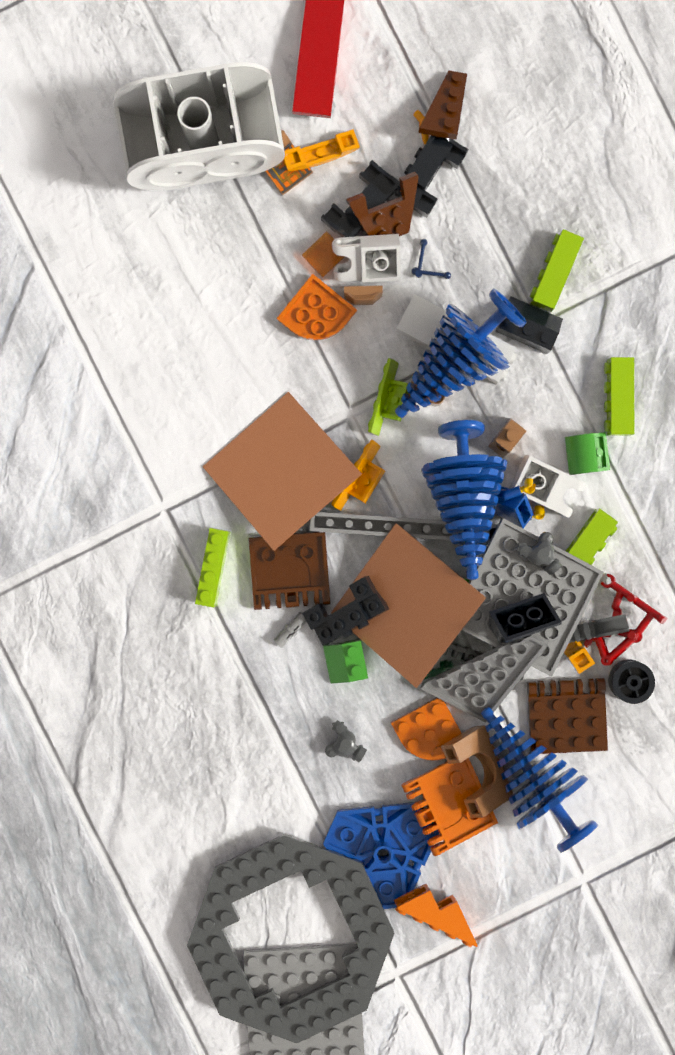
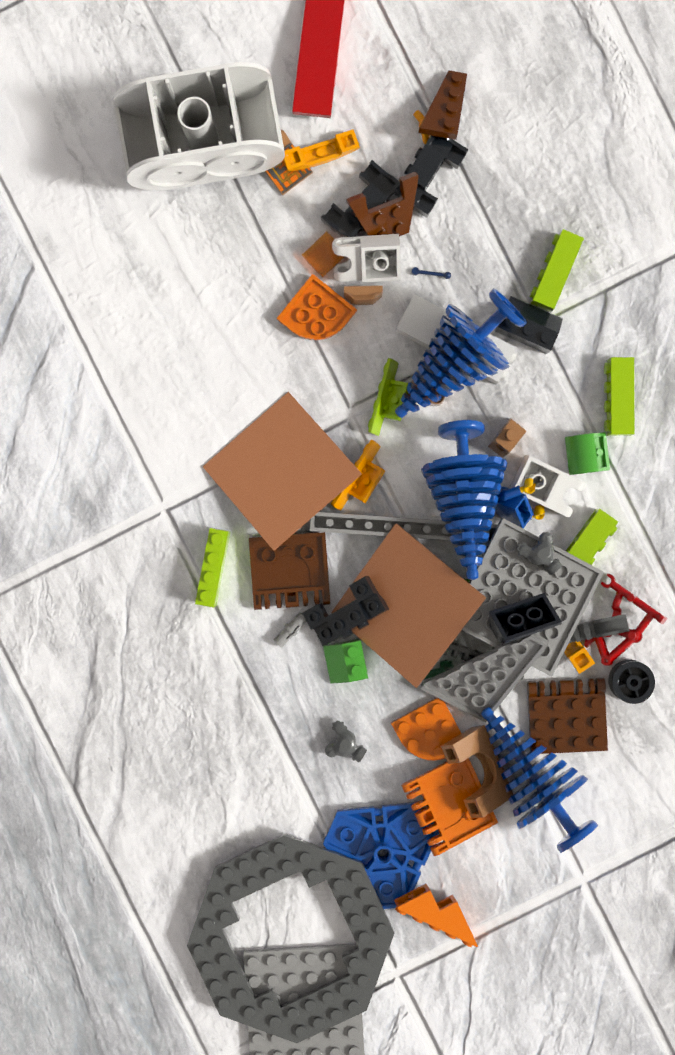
(418, 273): dark blue hinge -> none

